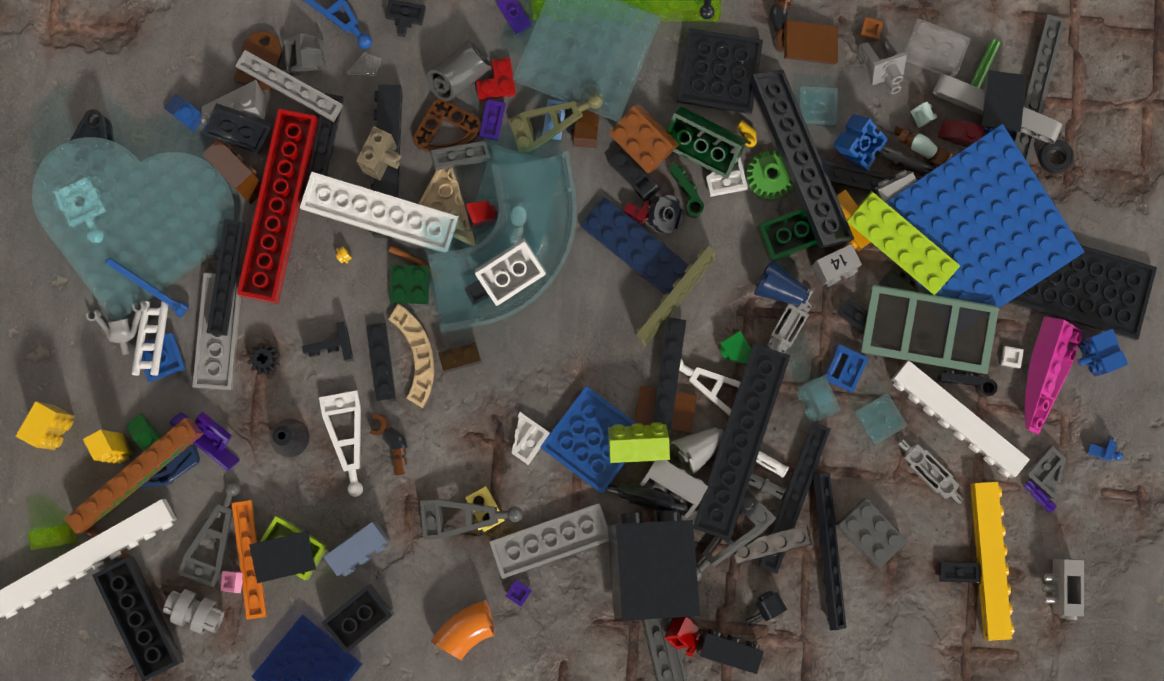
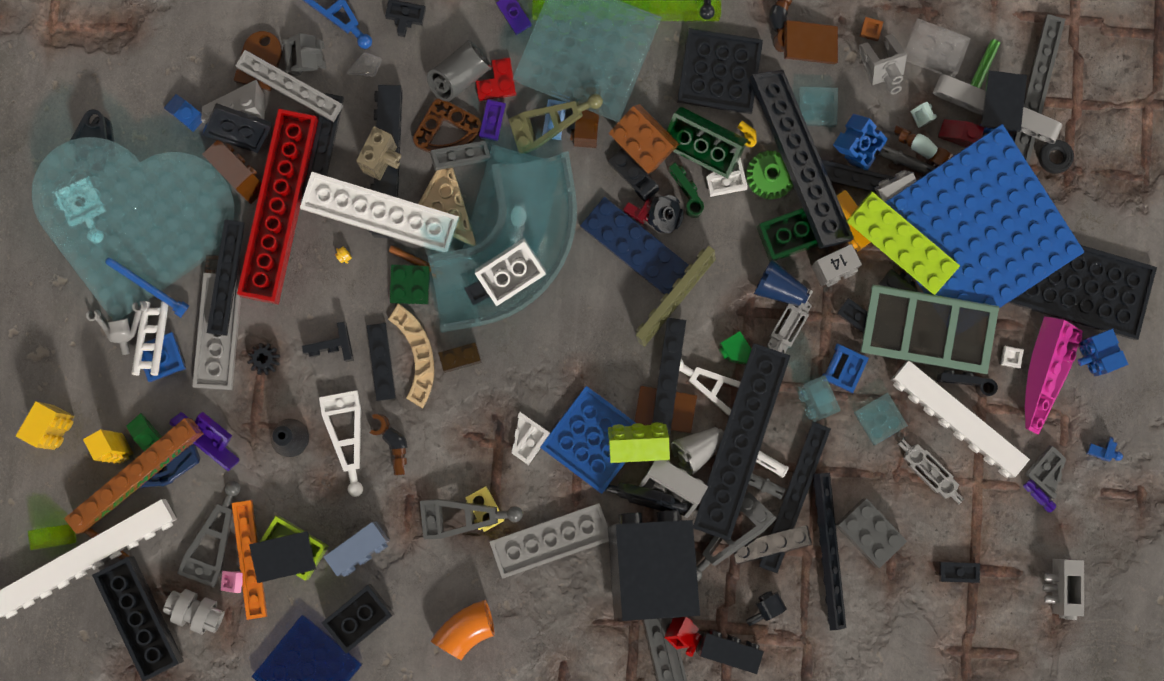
(481, 213): red slope -> none
(518, 593): dark purple plate -> none
(991, 556): yellow brick -> none

